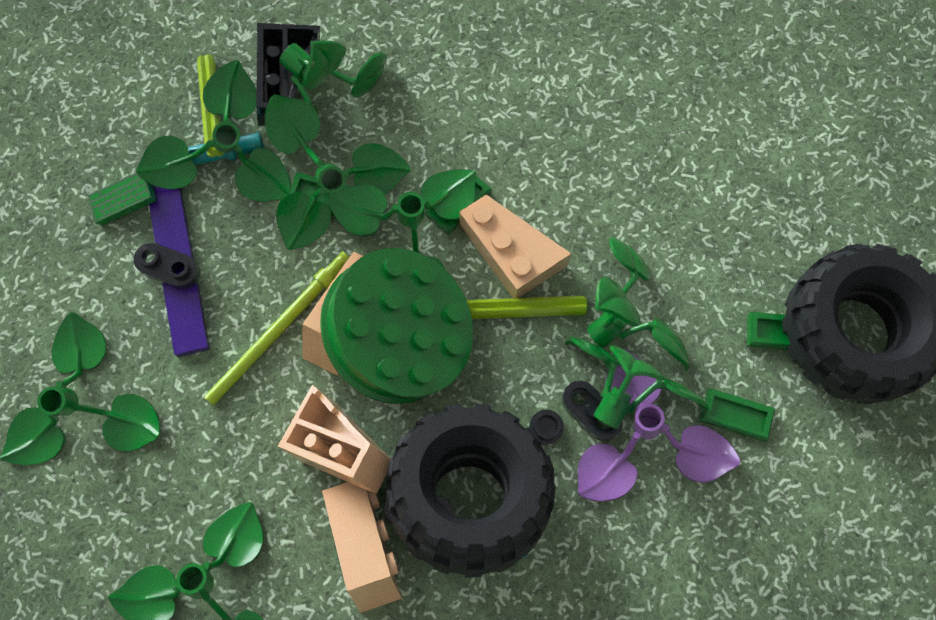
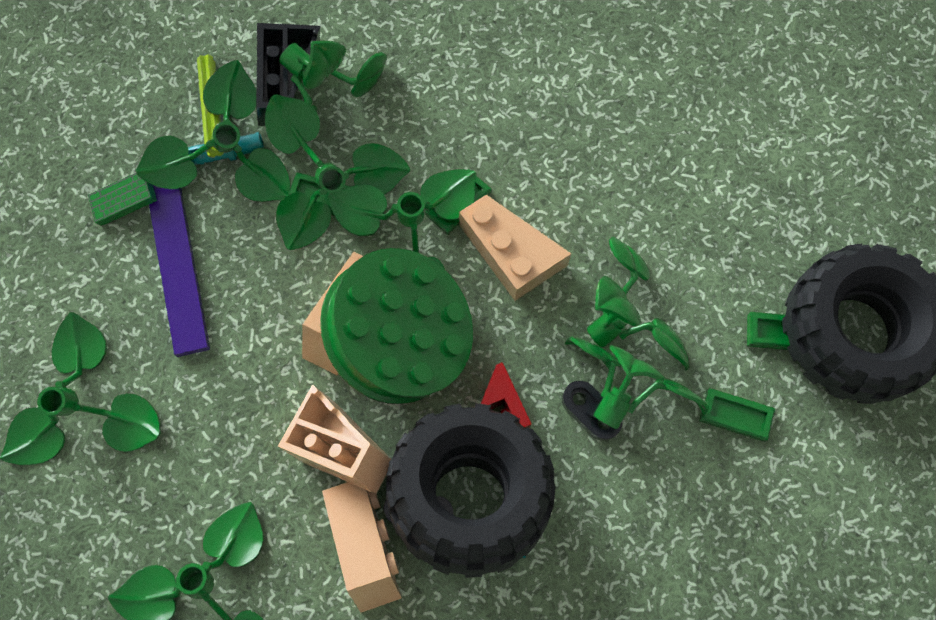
(164, 265): black plate -> none
(322, 281): lime bar -> none
(502, 392): none -> red slope
(527, 307): lime axle -> none
(547, 426): black plate -> none
(701, 458): medium lavender plant -> none

